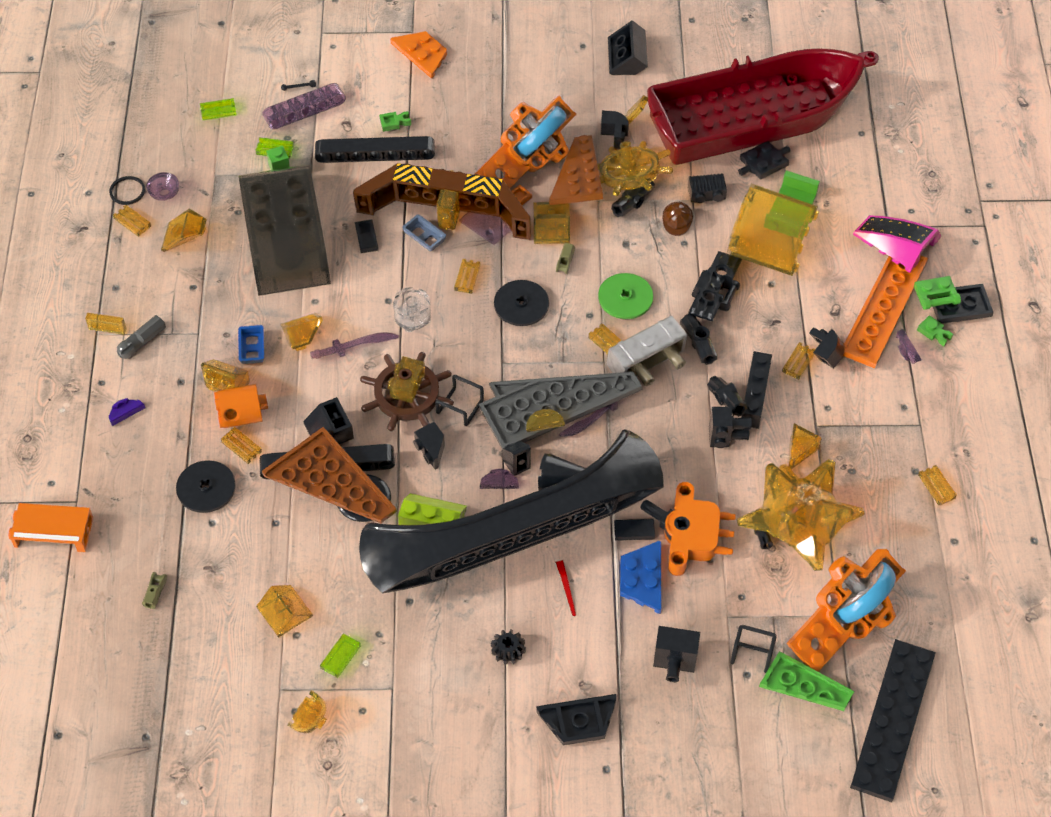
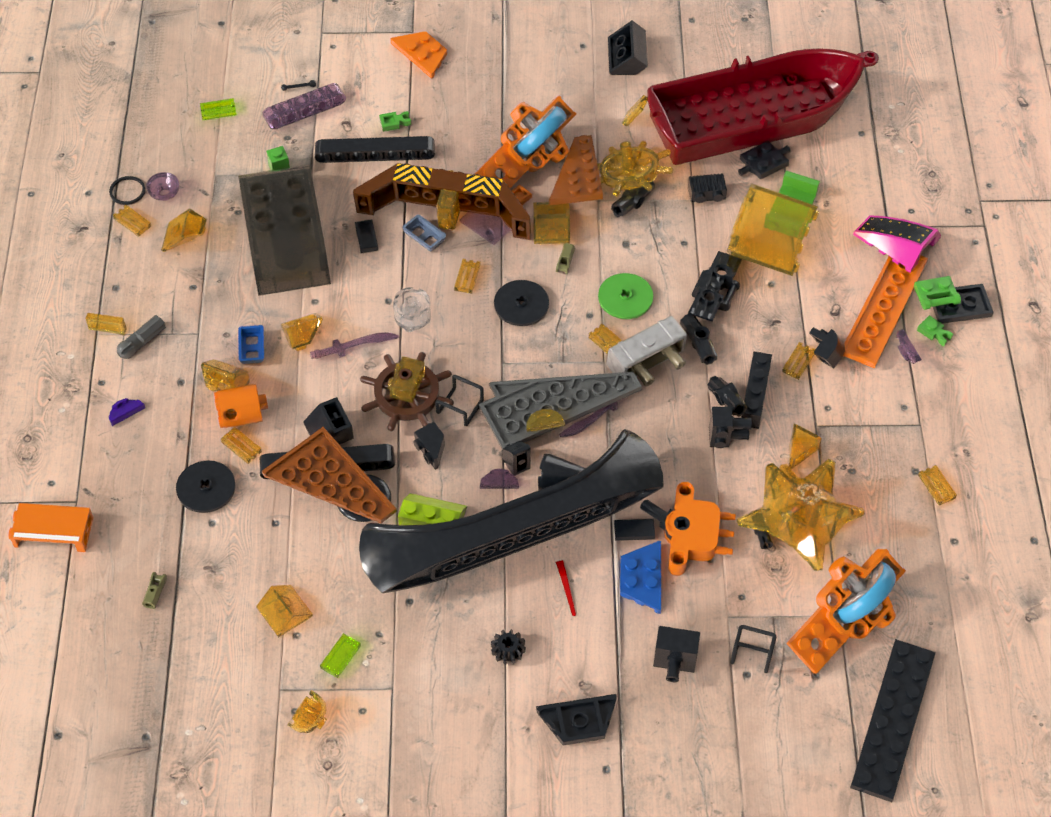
(273, 143): clear neon green tile -> none
(616, 125): black brick -> none
(677, 218): reddish brown piece -> none
(805, 683): bright green wing -> none

